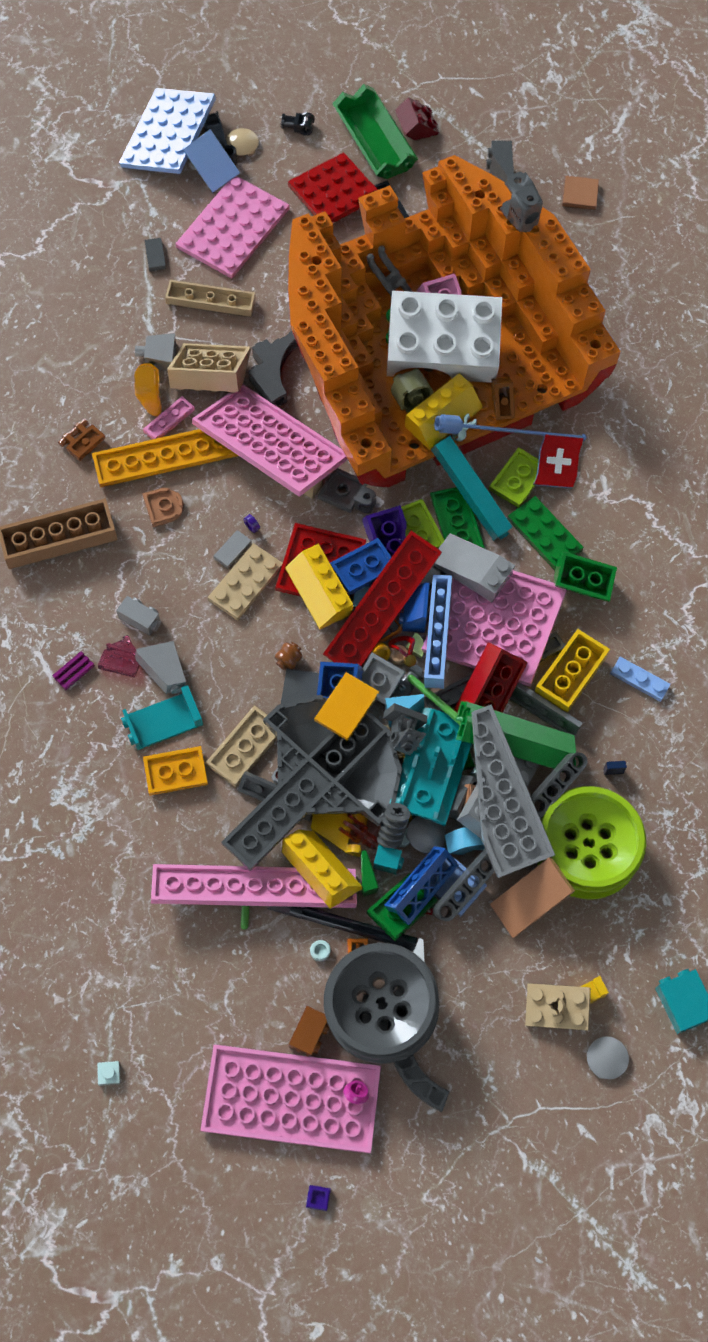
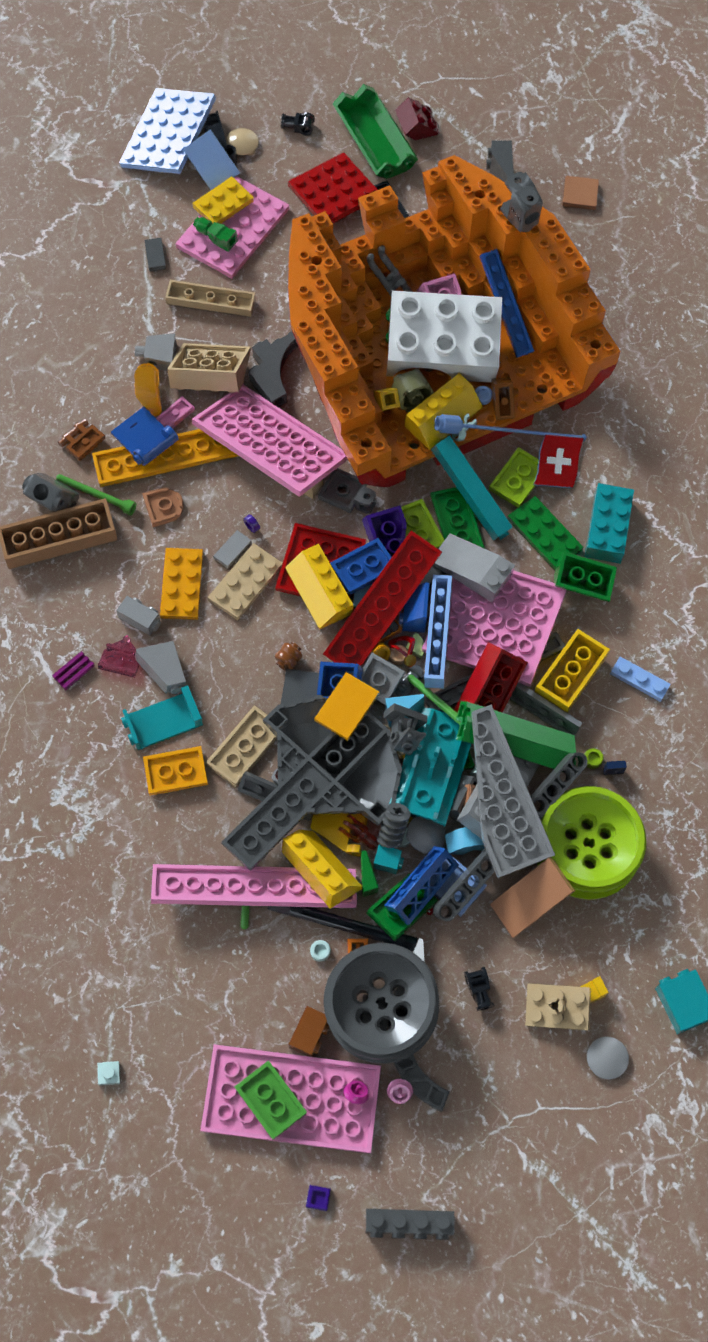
(49, 492): none -> dark grey piece
(127, 506): none -> bright green piece
(144, 436): none -> blue door
(181, 583): none -> light orange plate
(217, 233): none -> green piece
(223, 201): none -> yellow plate
(270, 1100): none -> bright green plate
(387, 398): none -> yellow brick
(399, 1091): none -> bright pink hat
(409, 1222): none -> dark grey brick
(479, 986): none -> black connector
(484, 394): none -> light blue tile
(510, 311): none -> blue tile
(594, 758): none -> lime tile
(609, 523): none -> teal brick

